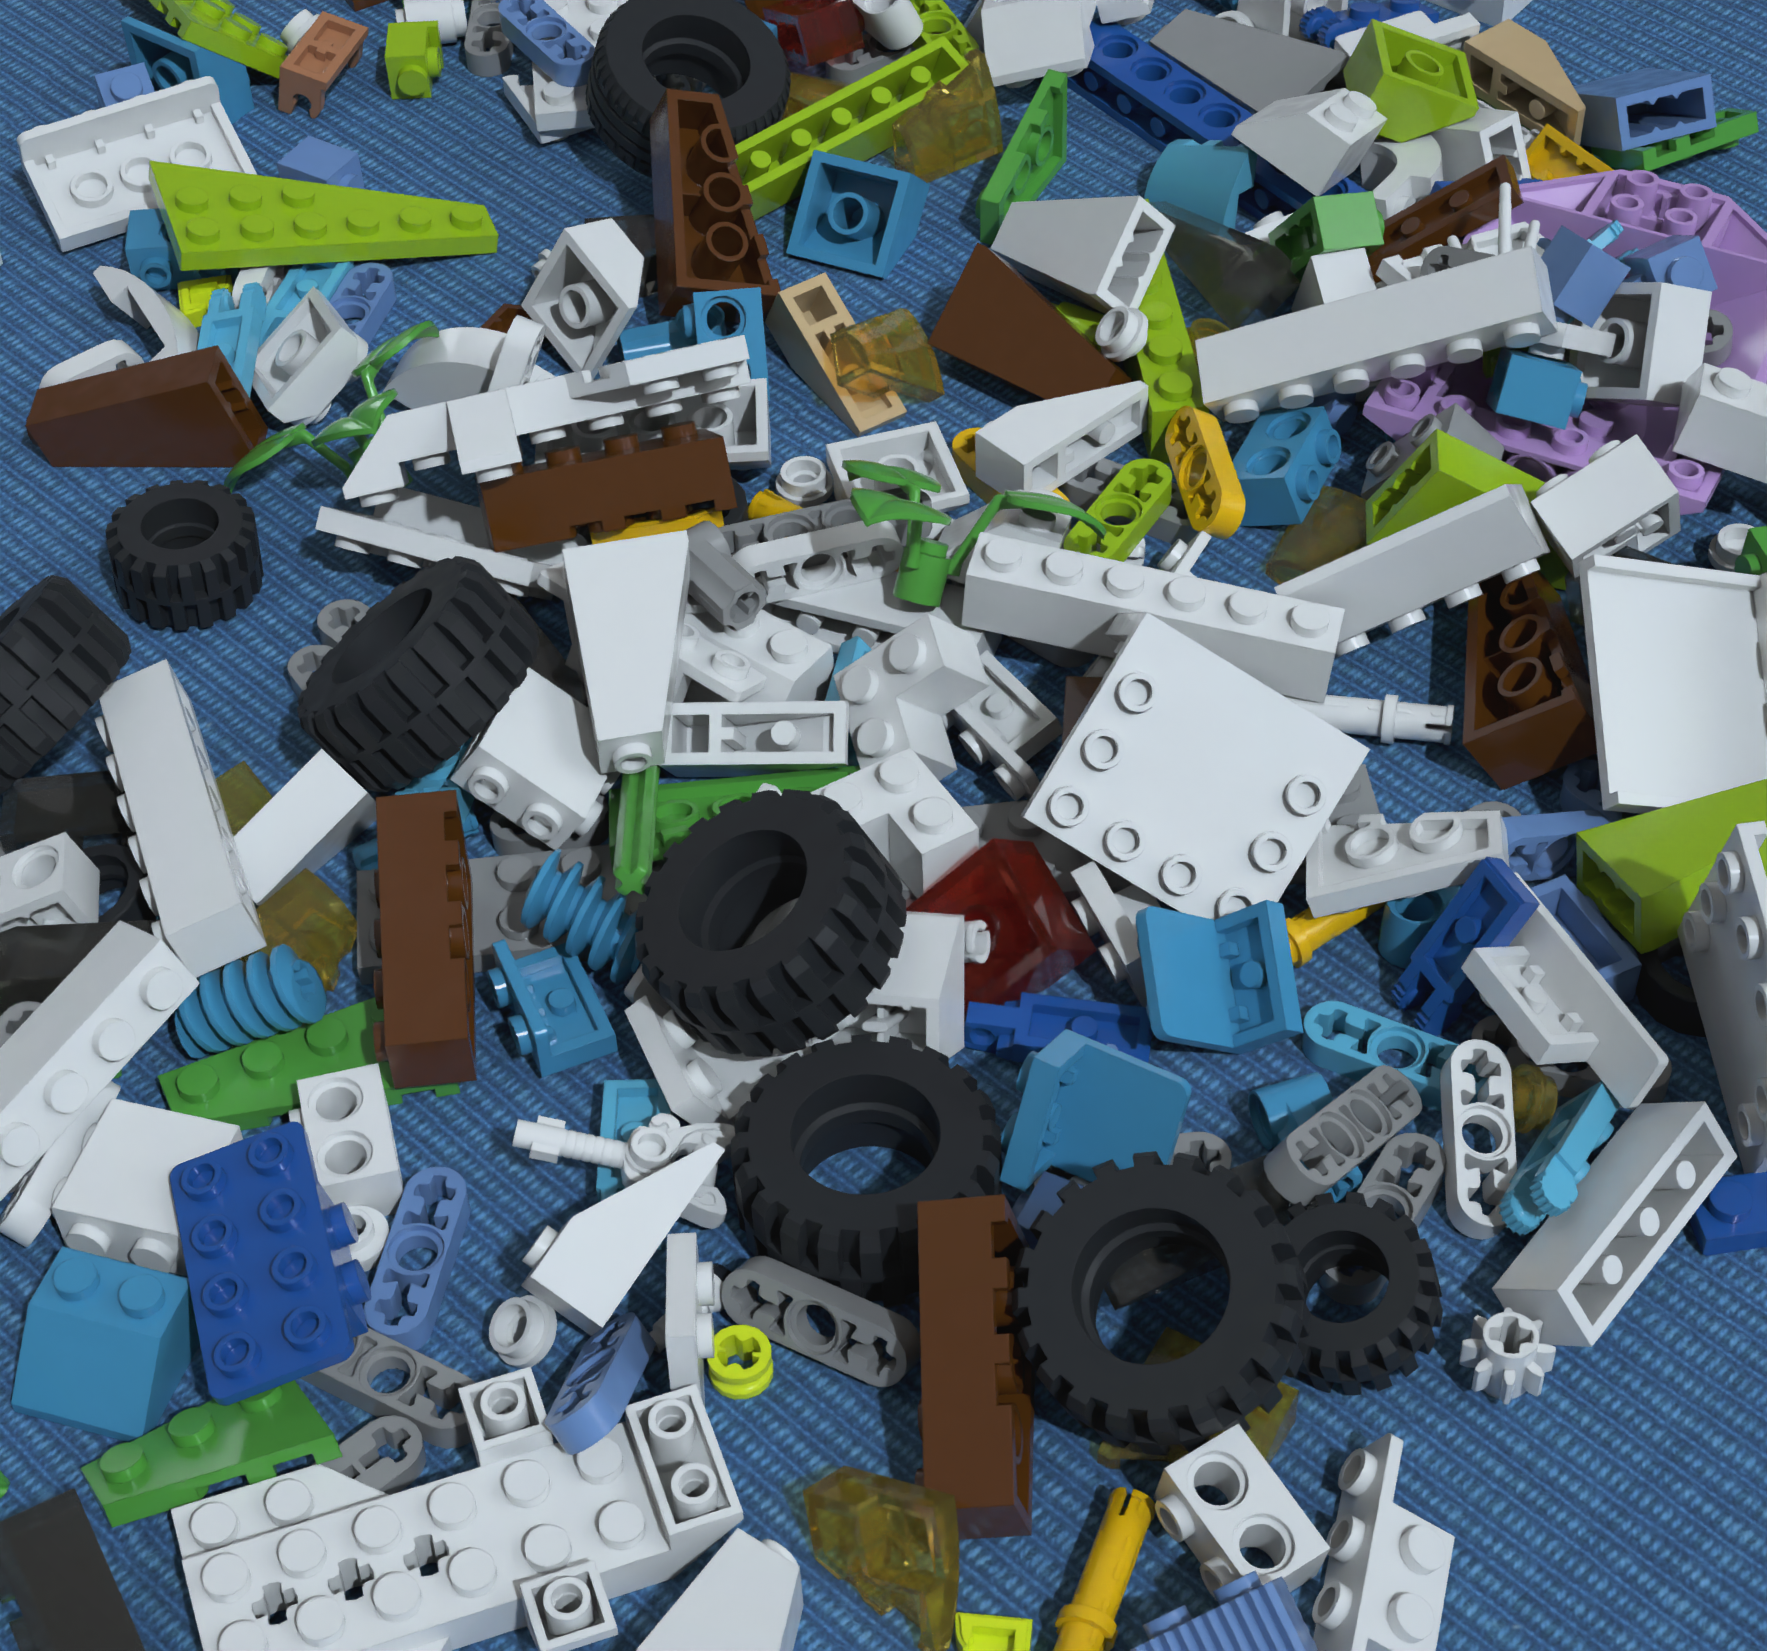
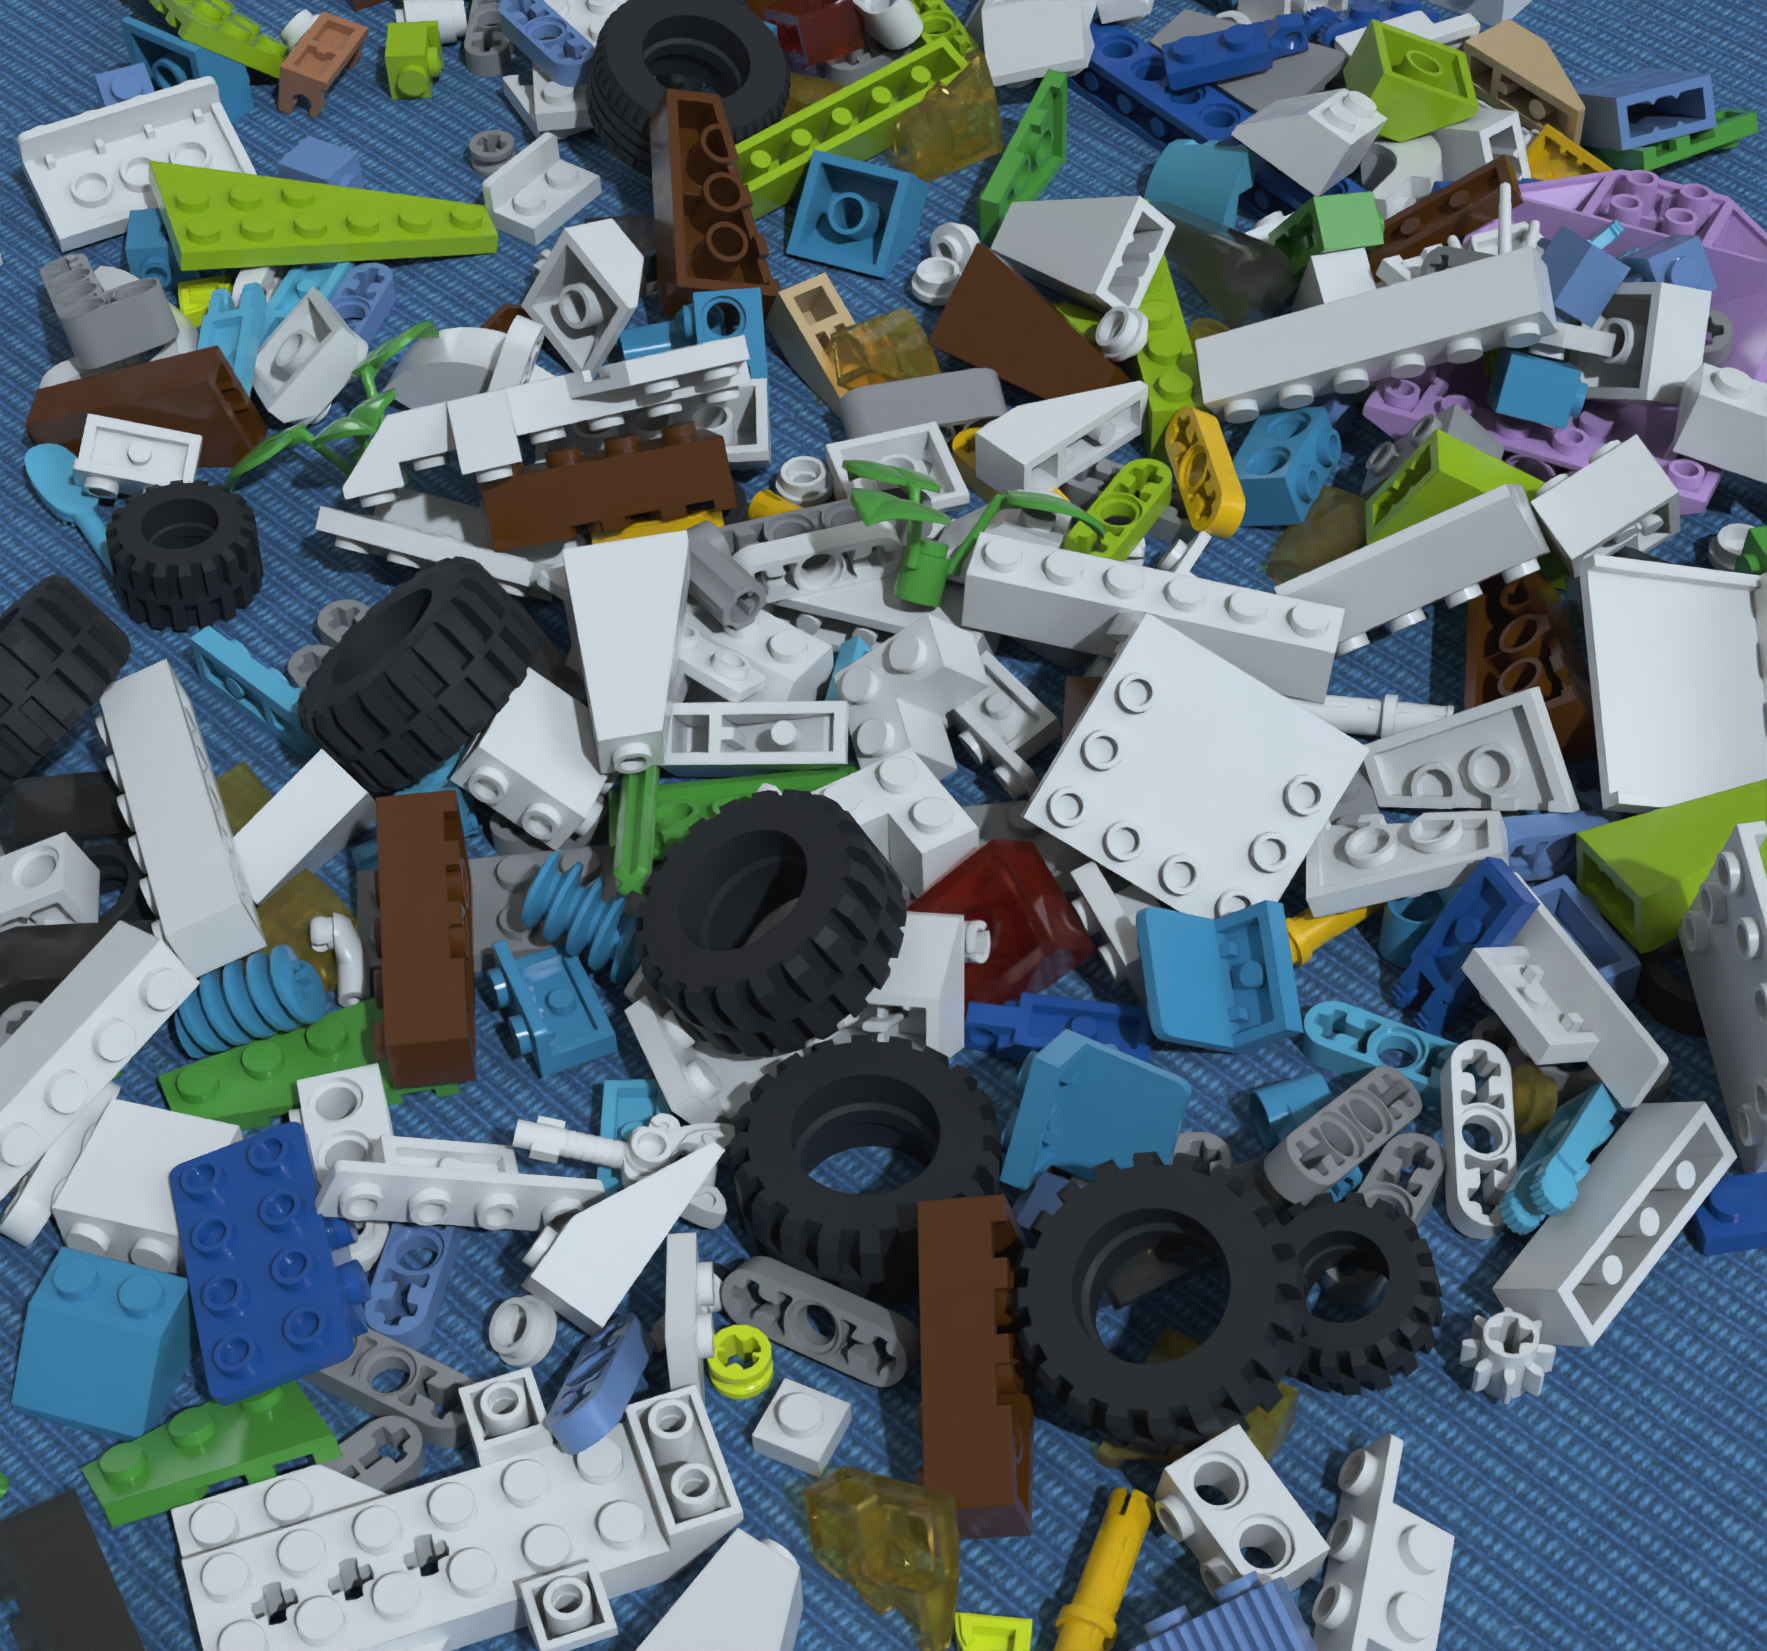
(52, 478): none -> medium azure piece
(107, 323): none -> light grey beam
(133, 456): none -> white bracket
(252, 688): none -> medium azure plate
(351, 956): none -> white arm
(452, 1185): none -> white bracket
(491, 151): none -> light grey bush
(538, 191): none -> white bracket
(802, 1427): none -> white plate
(935, 280): none -> white plate
(951, 399): none -> light grey beam
(953, 242): none -> white plate
(1233, 51): none -> blue hinge
(1478, 758): none -> white wing

